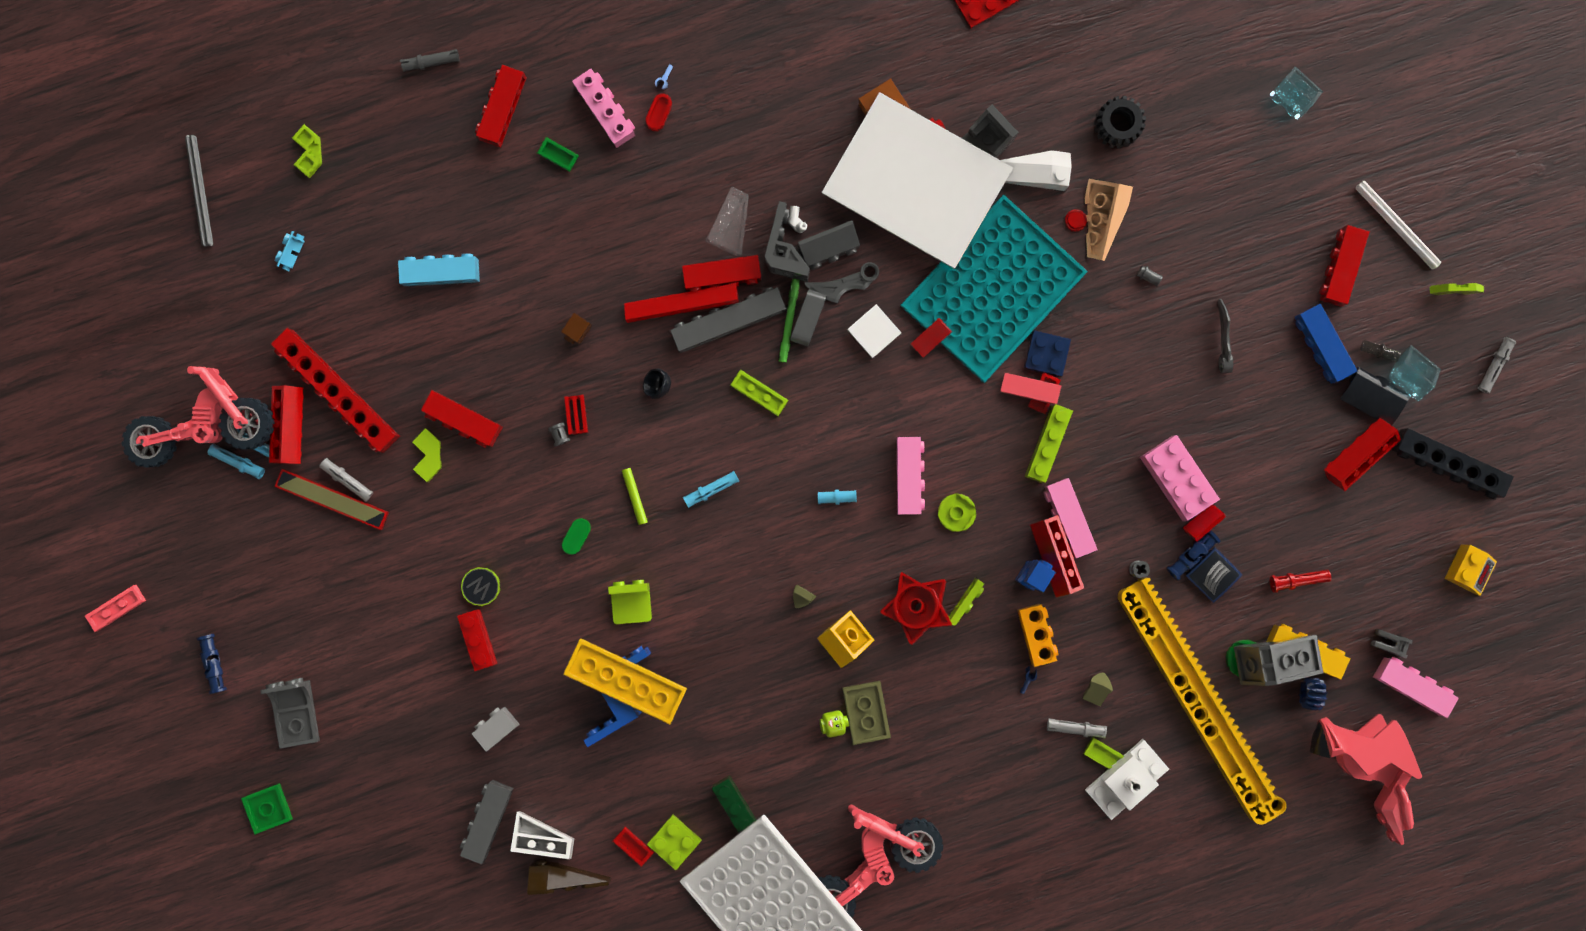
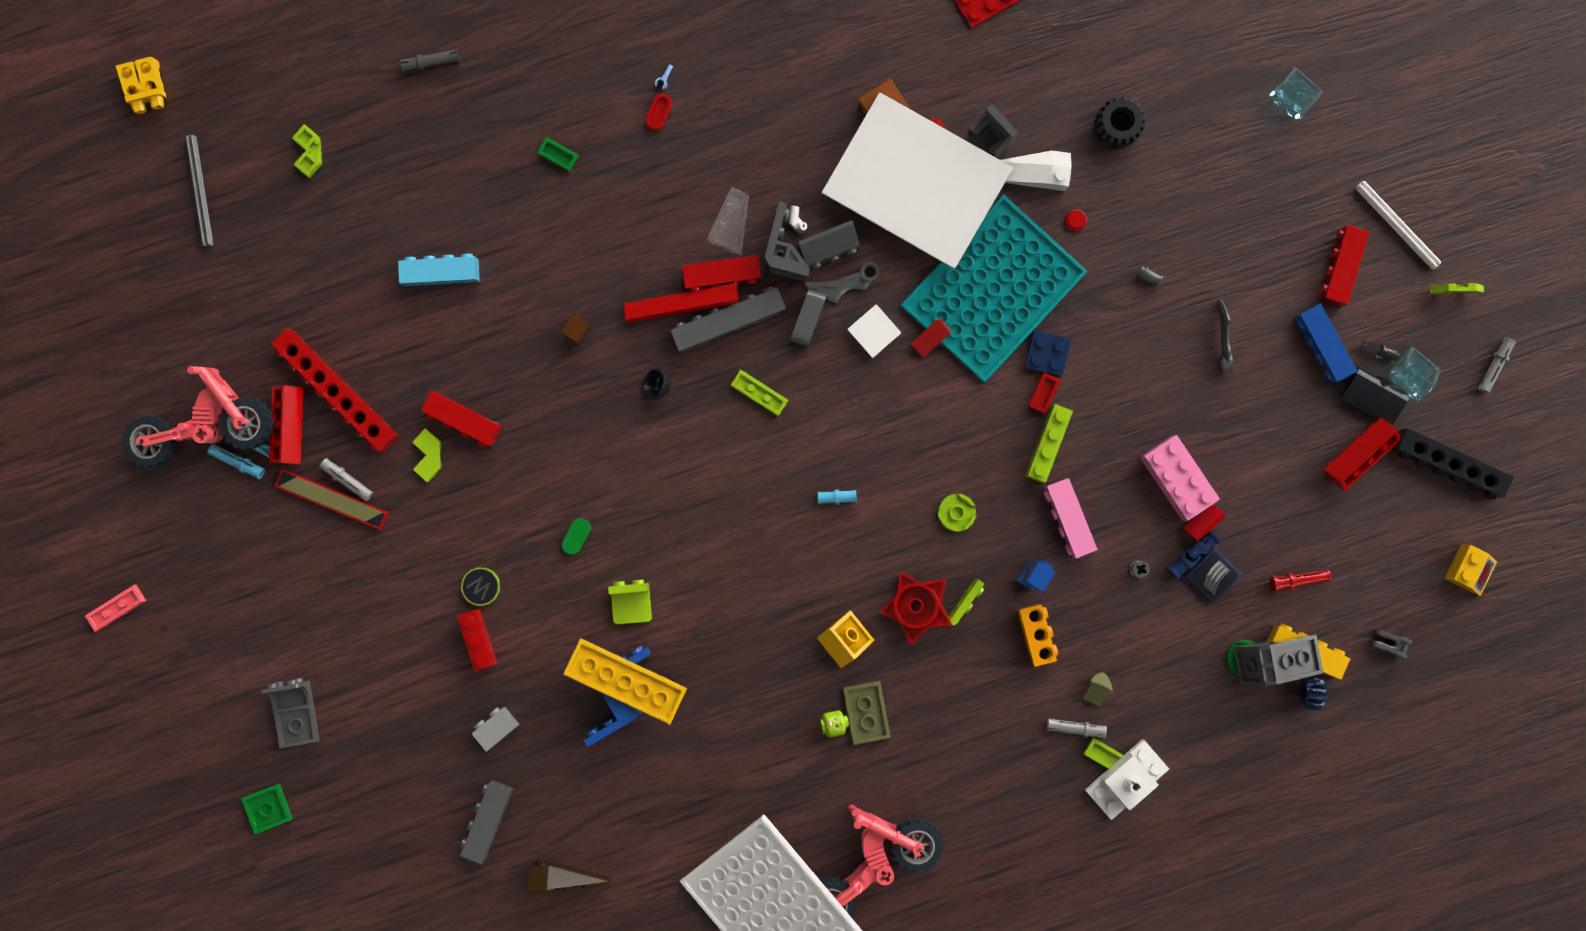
(142, 84): none -> yellow hips
(212, 667): dark blue piece -> none
(291, 243): medium azure hinge -> none
(501, 105): red brick -> none
(538, 838): white wedge -> none
(559, 441): dark grey bush -> none
(576, 417): red tile -> none
(604, 108): bright pink brick -> none
(633, 846): red tile -> none
(634, 496): lime piece -> none
(674, 842): lime plate -> none
(711, 489): medium azure pin -> none
(733, 803): dark green brick -> none
(785, 344): bright green piece -> none
(802, 597): olive tile -> none
(909, 475): bright pink brick -> none
(1029, 677): dark blue hand -> none
(1030, 388): coral tile -> none
(1056, 551): red brick -> none
(1106, 209): light nougat wedge -> none
(1224, 741): yellow gear -> none
(1378, 754): coral piece -> none
(1417, 688): bright pink brick -> none

